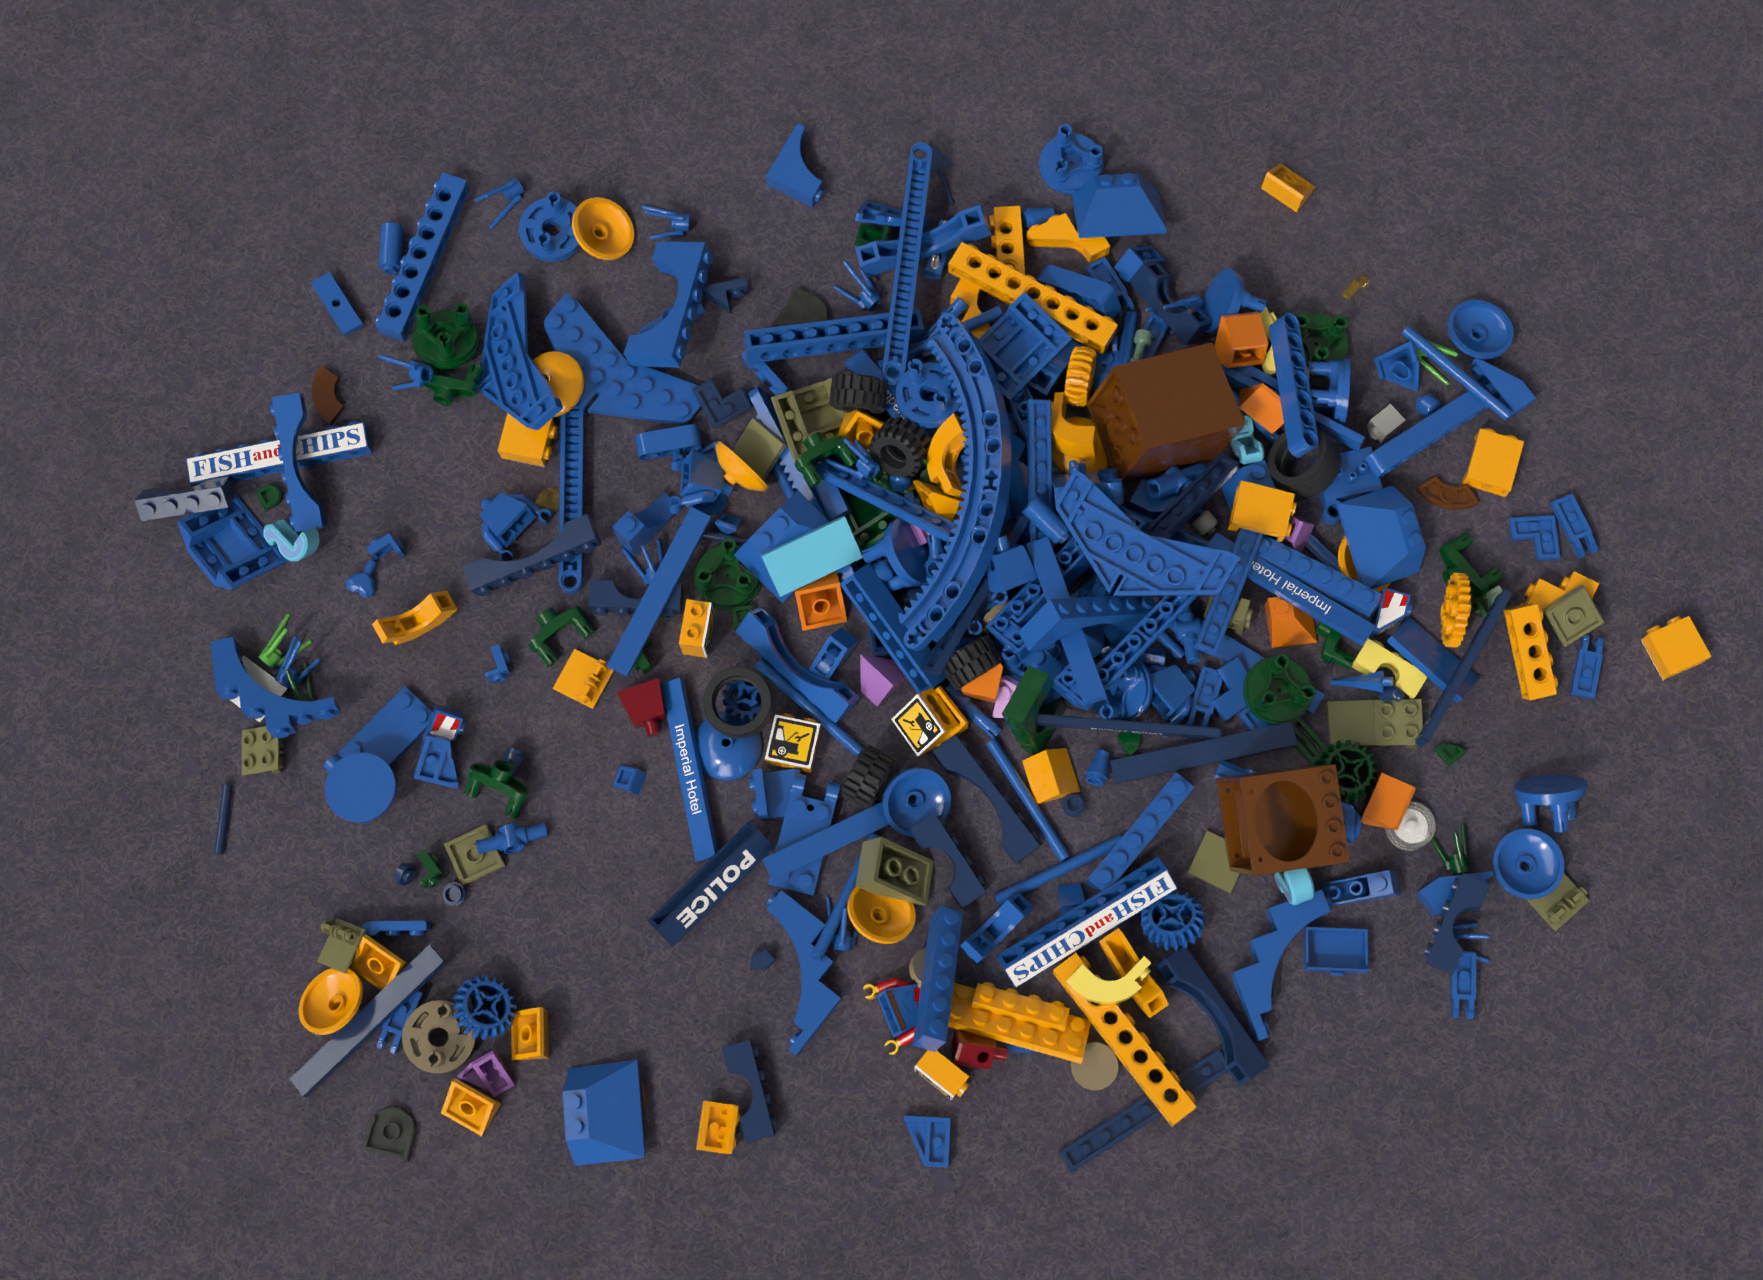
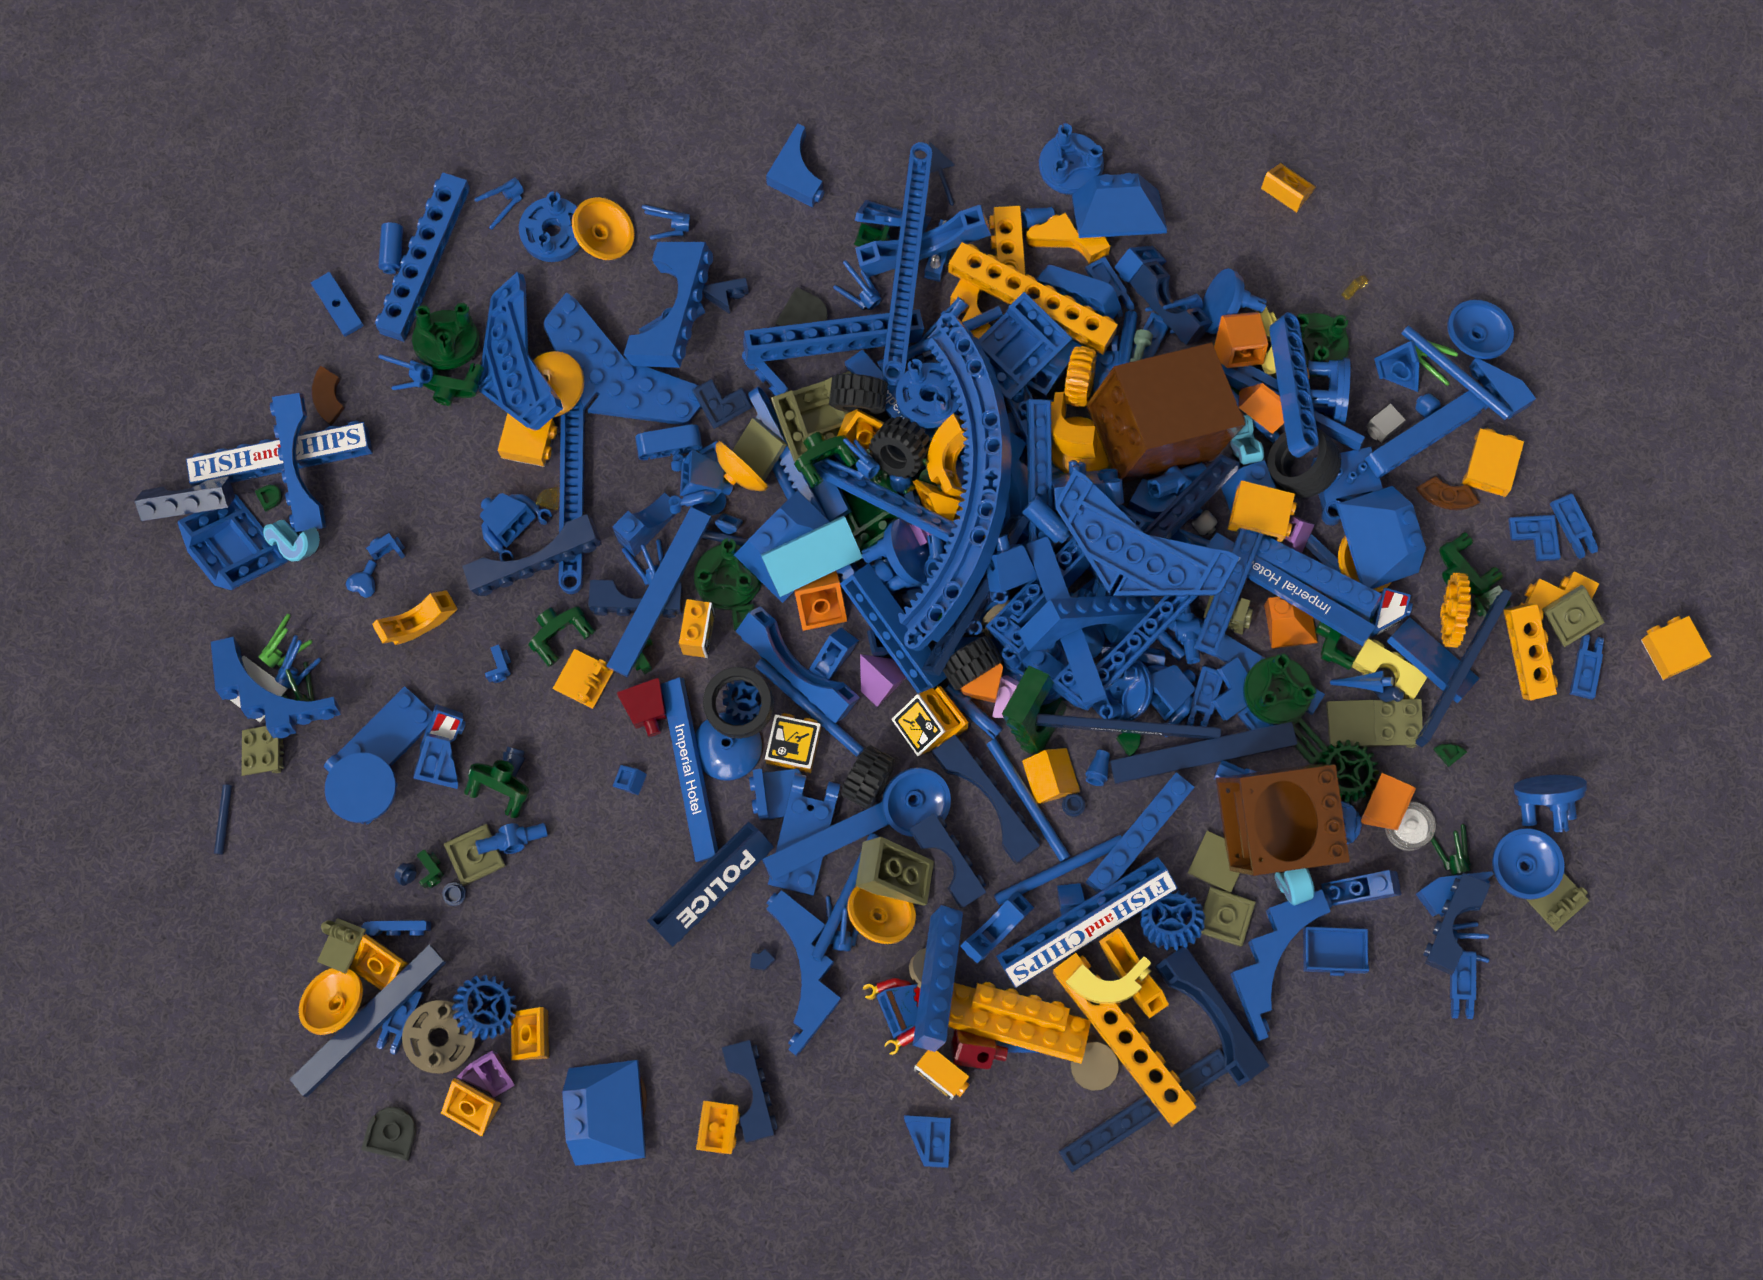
(1227, 916): none -> olive tile

